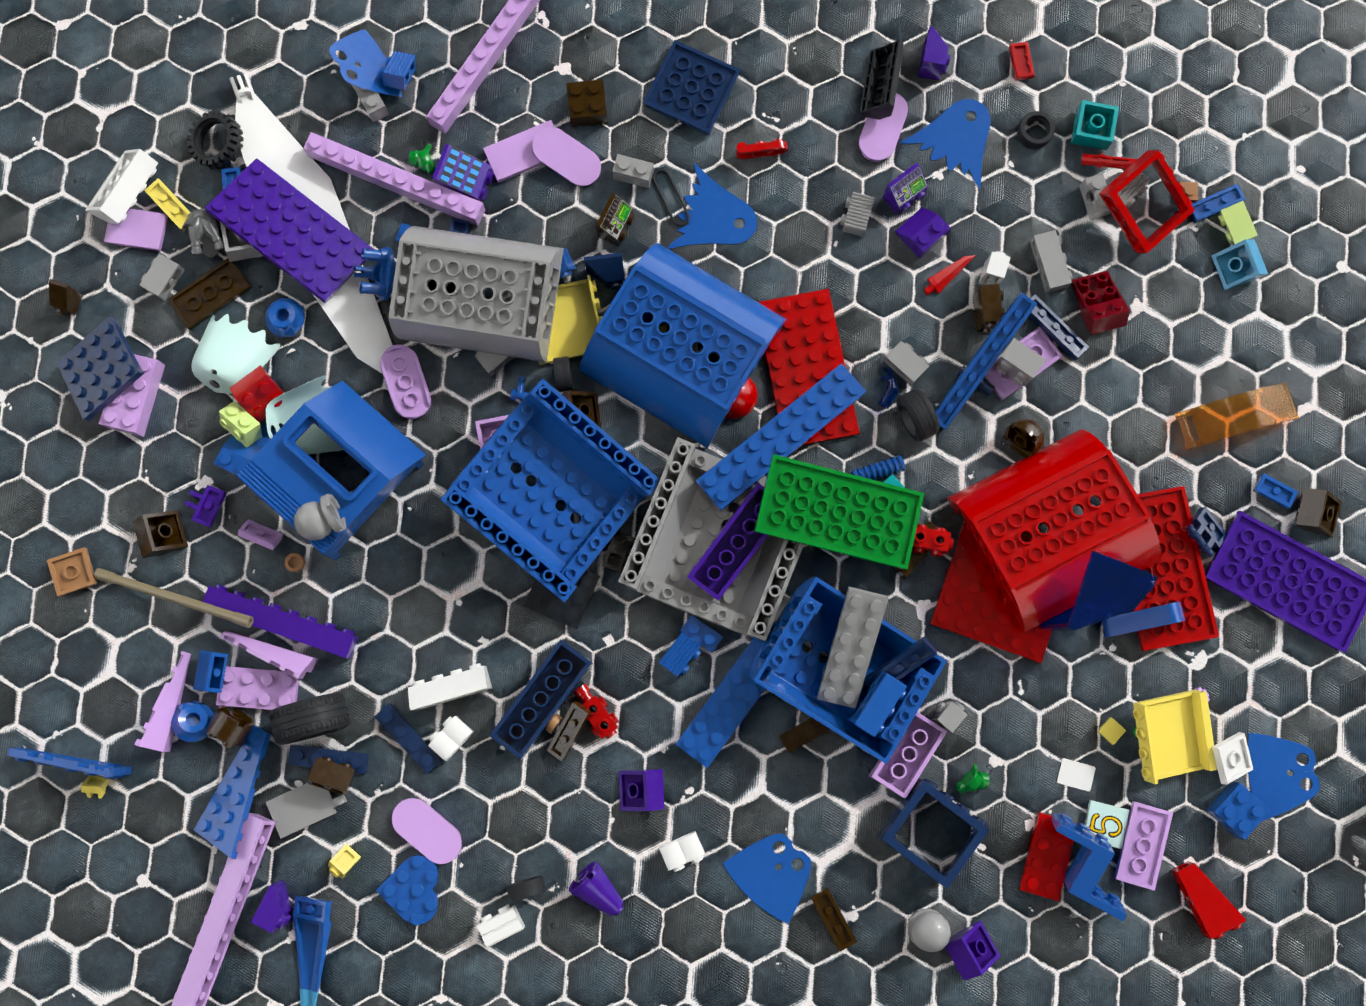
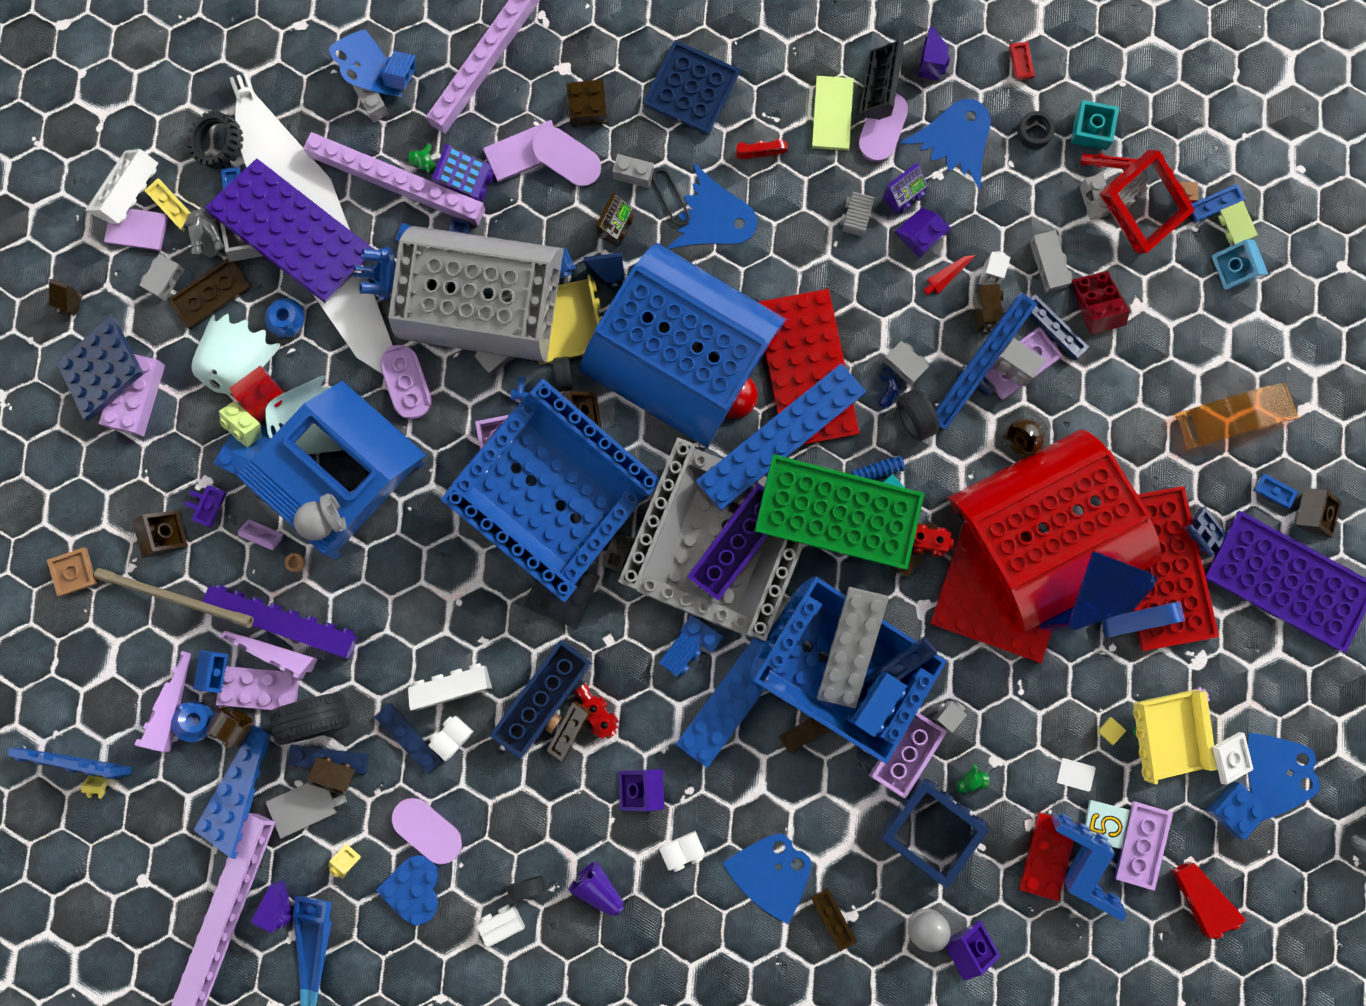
(832, 113): none -> yellowish green tile

